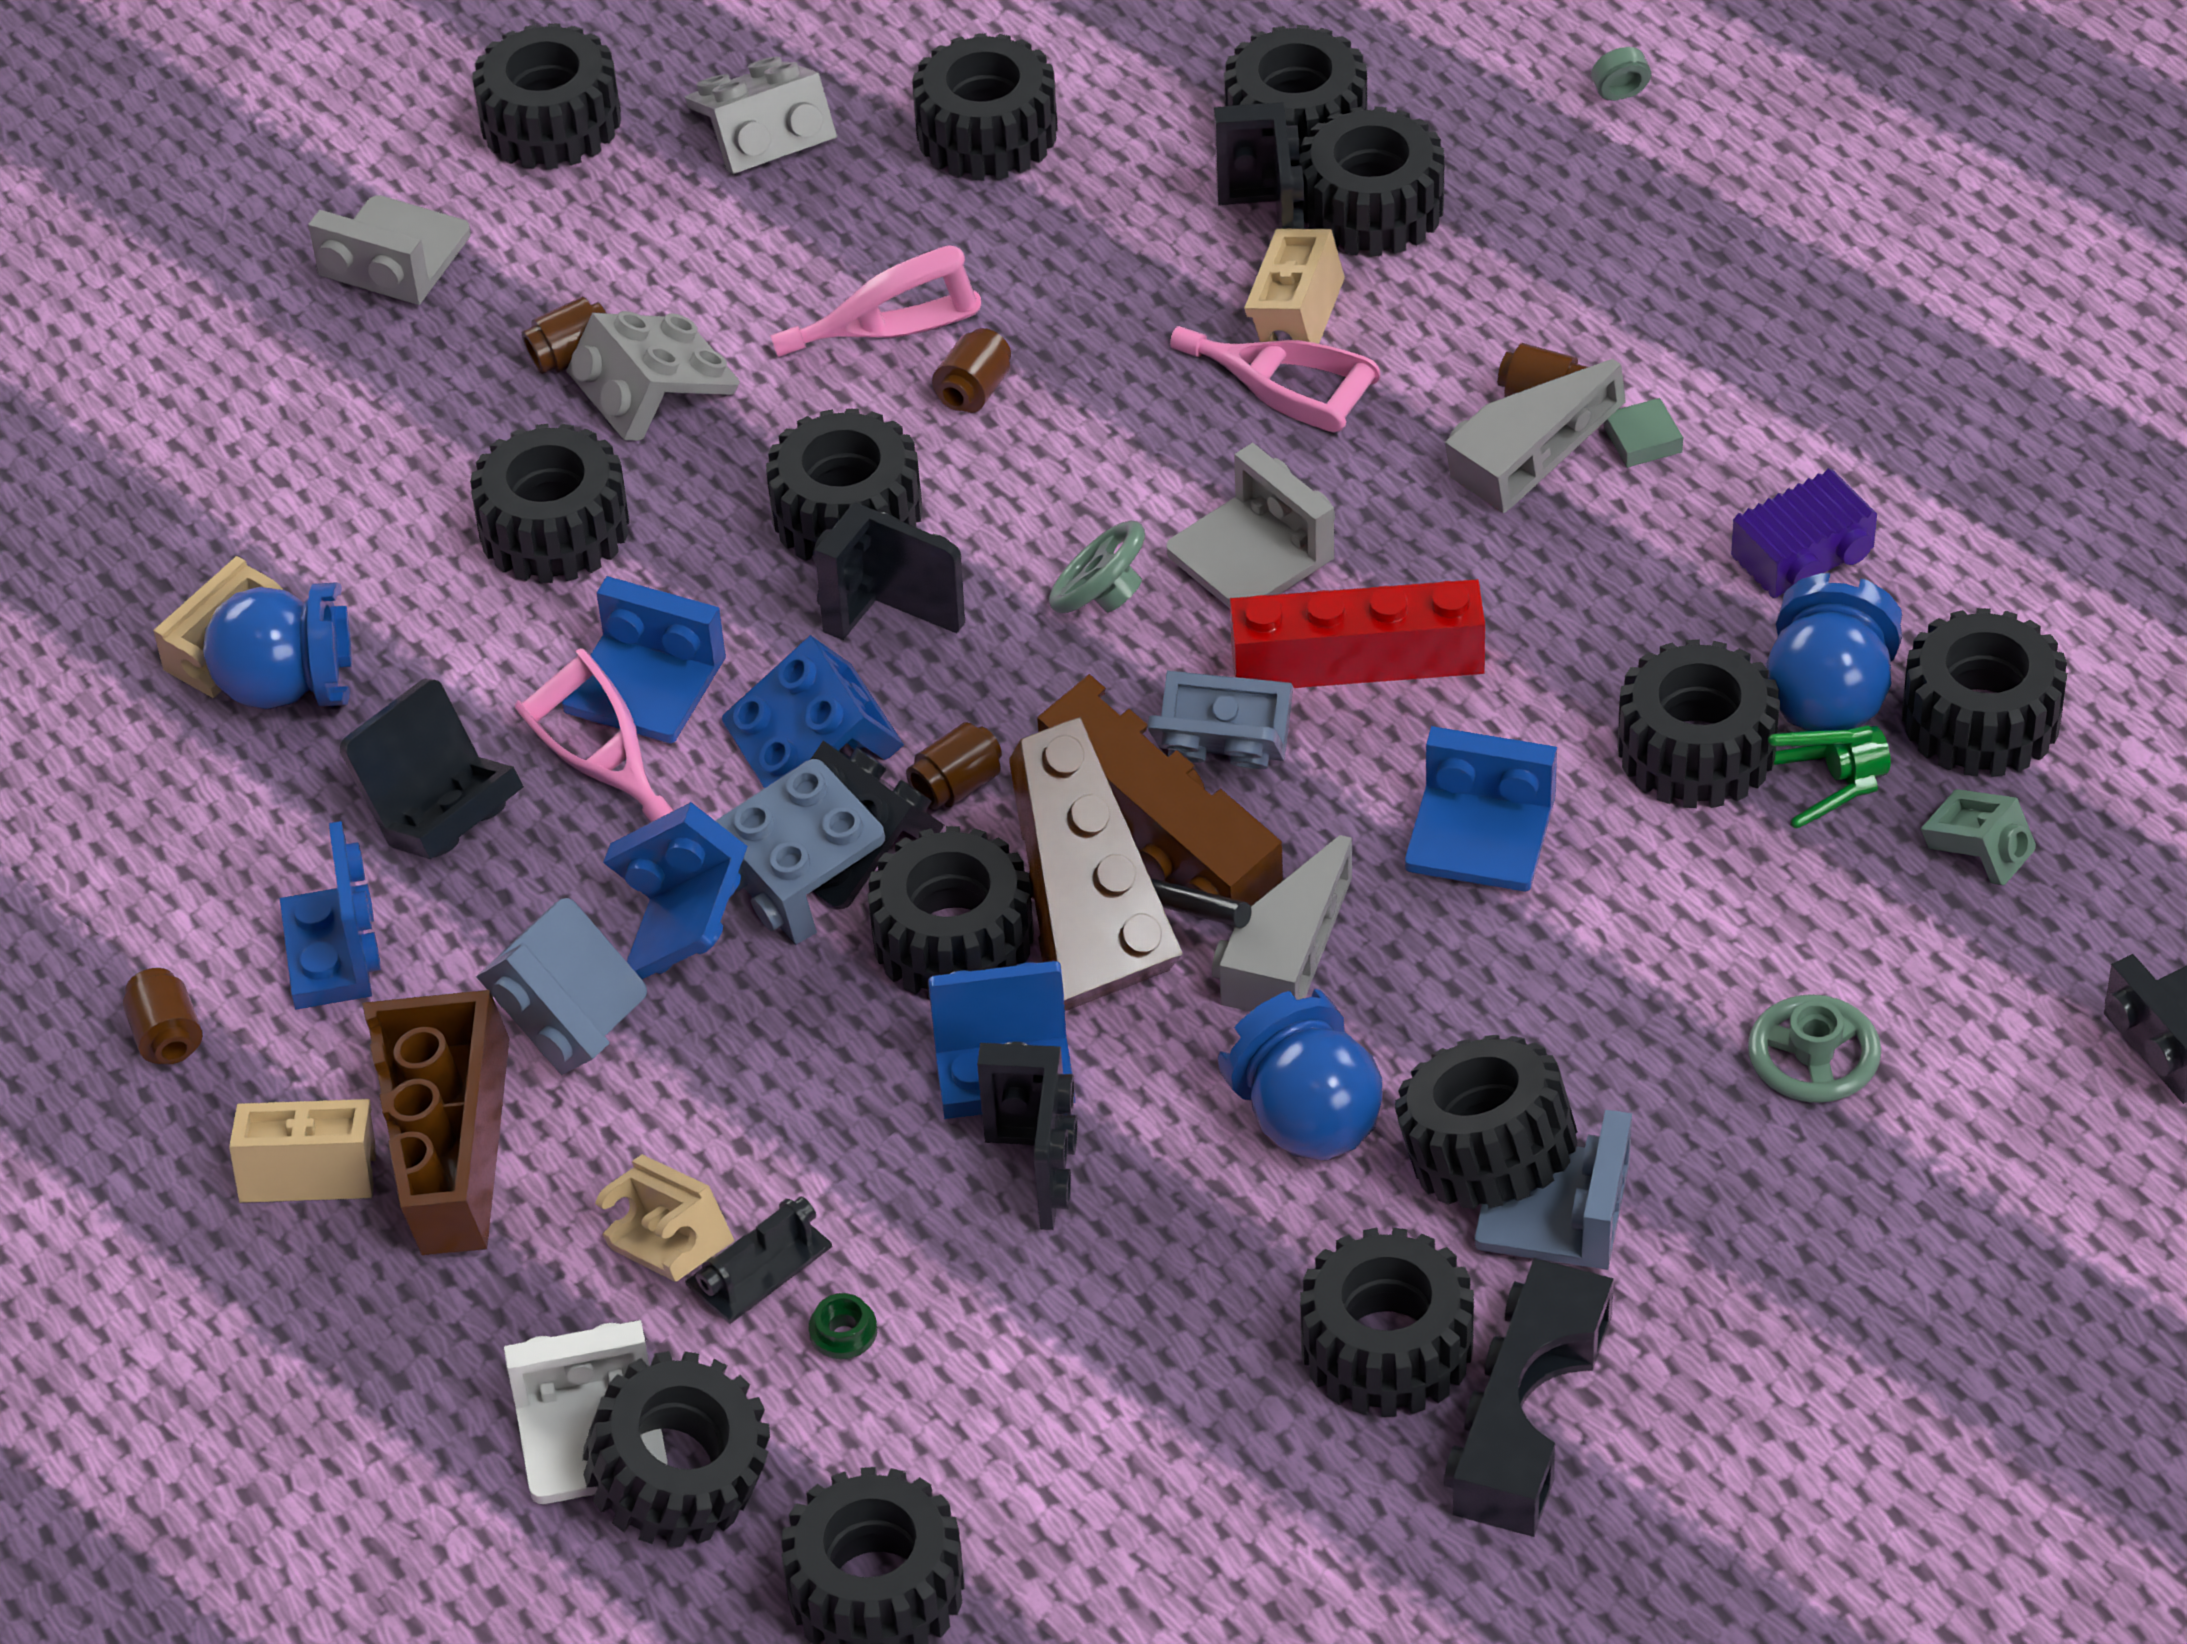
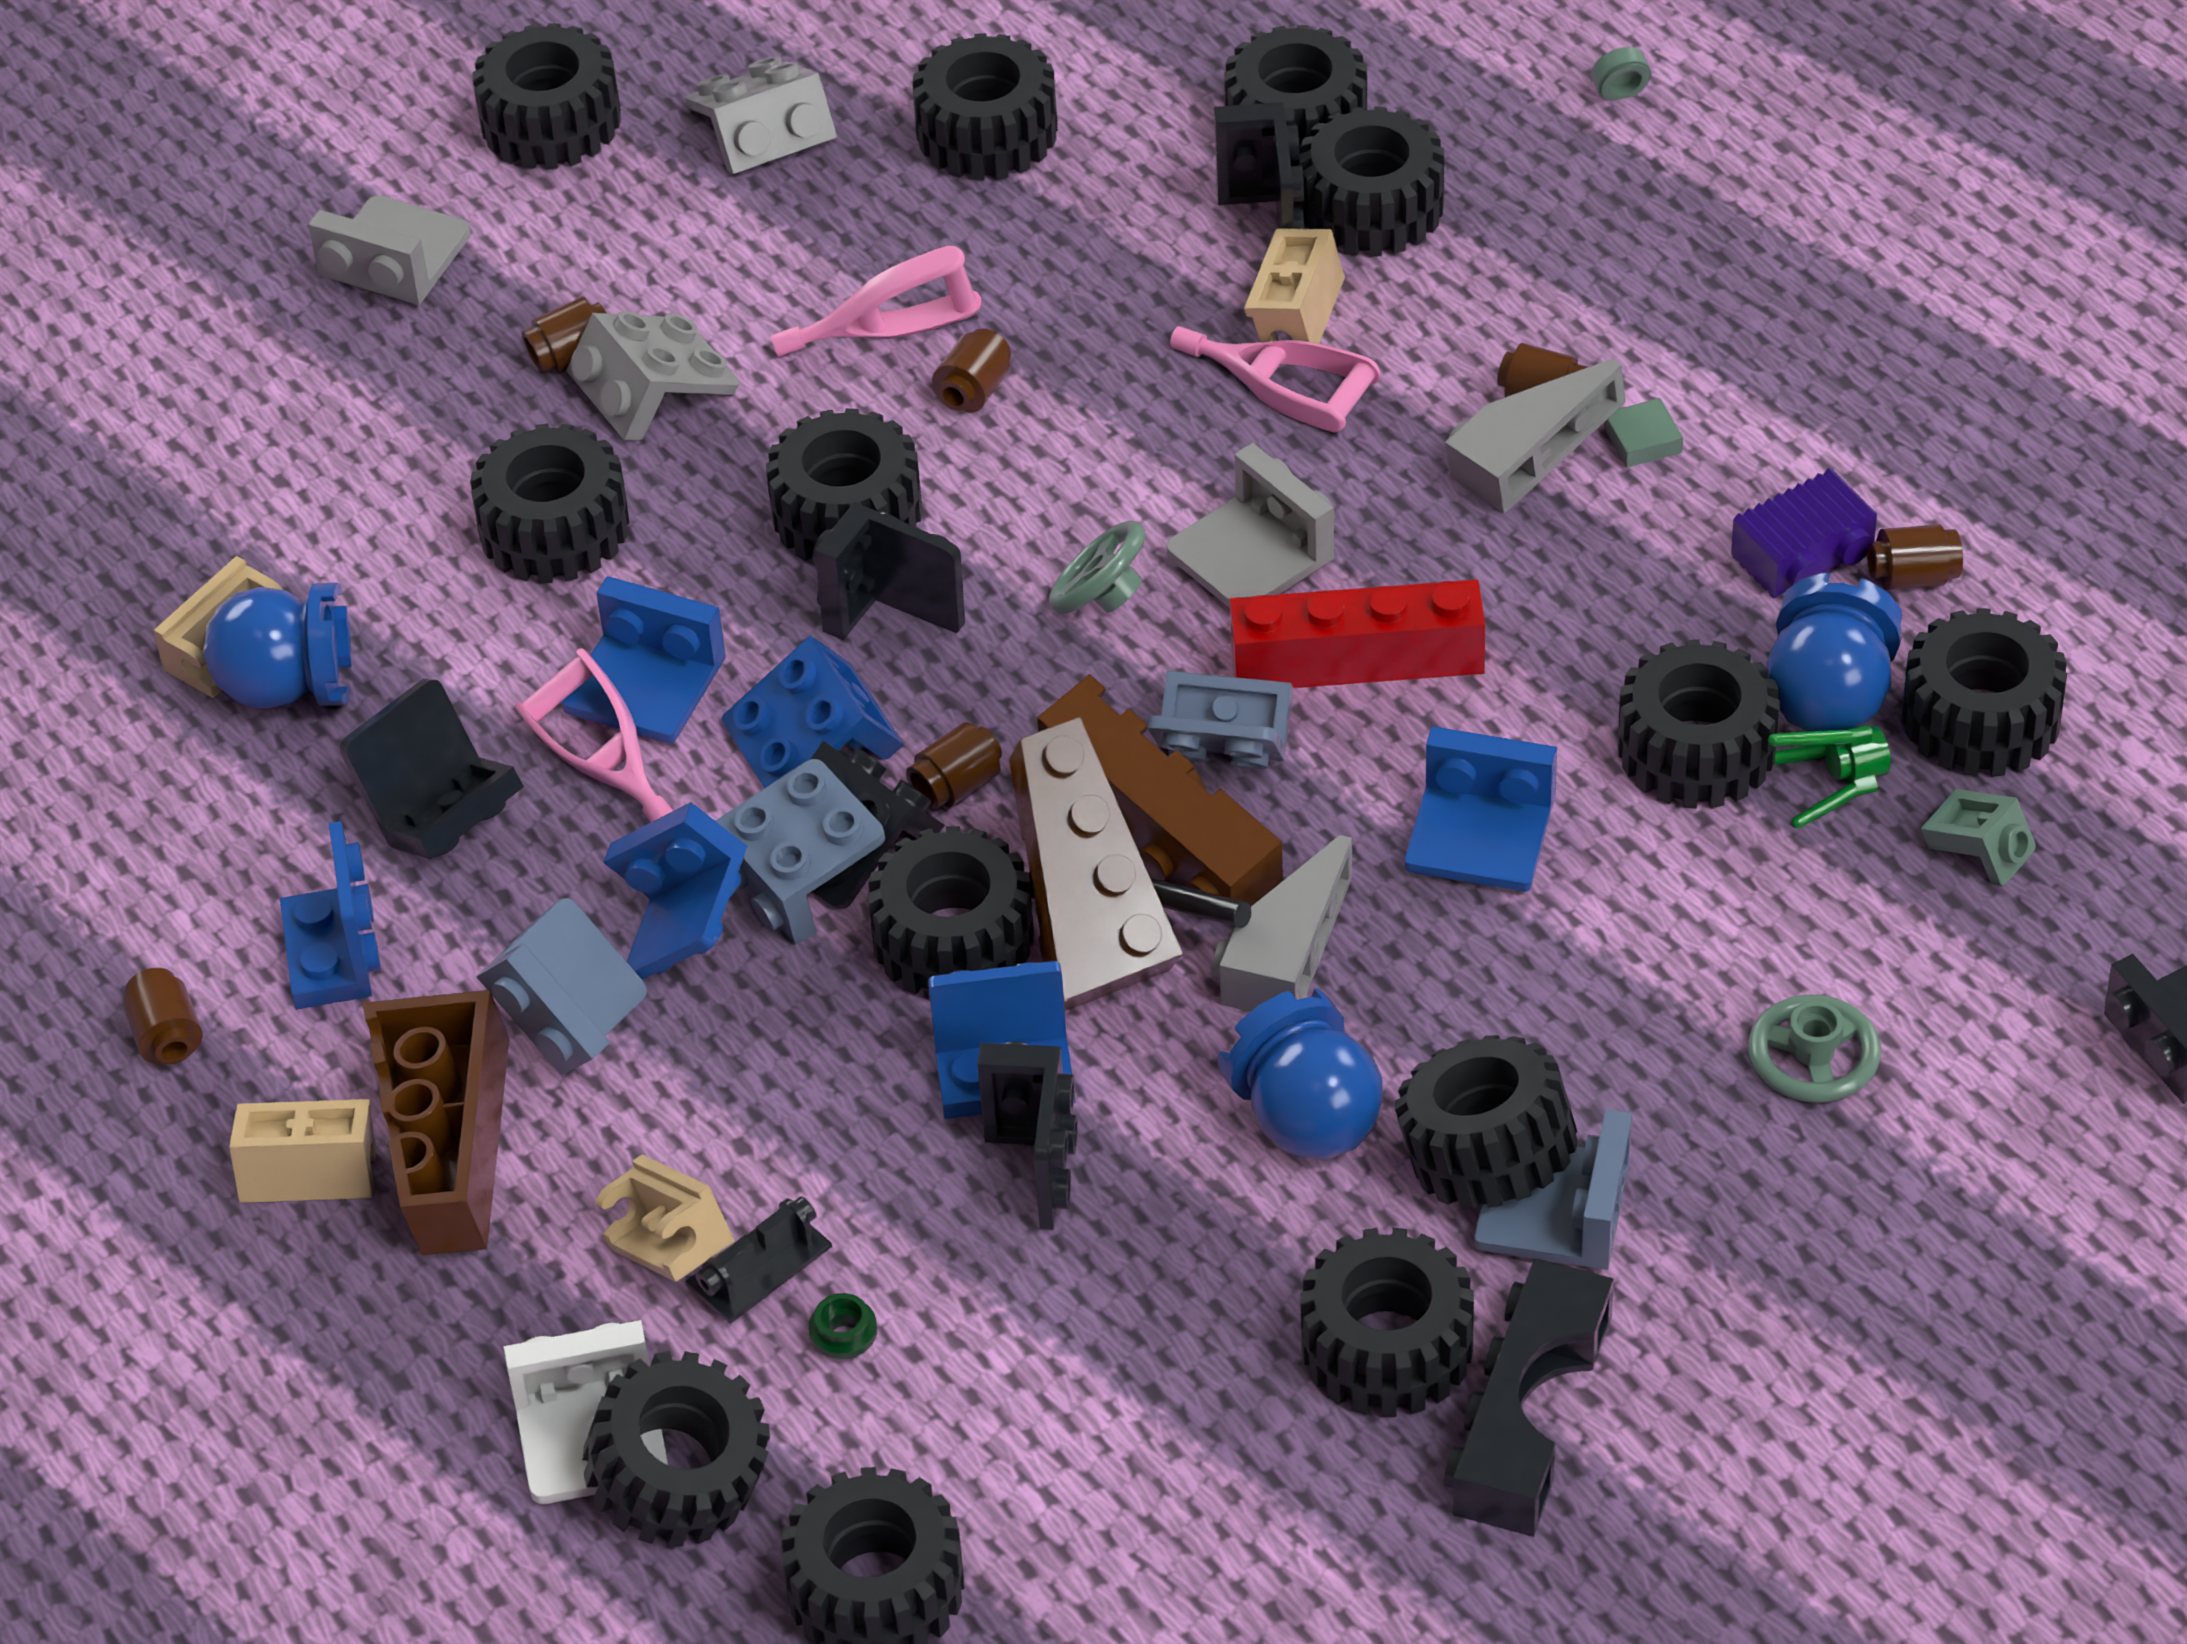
(1915, 556): none -> reddish brown brick

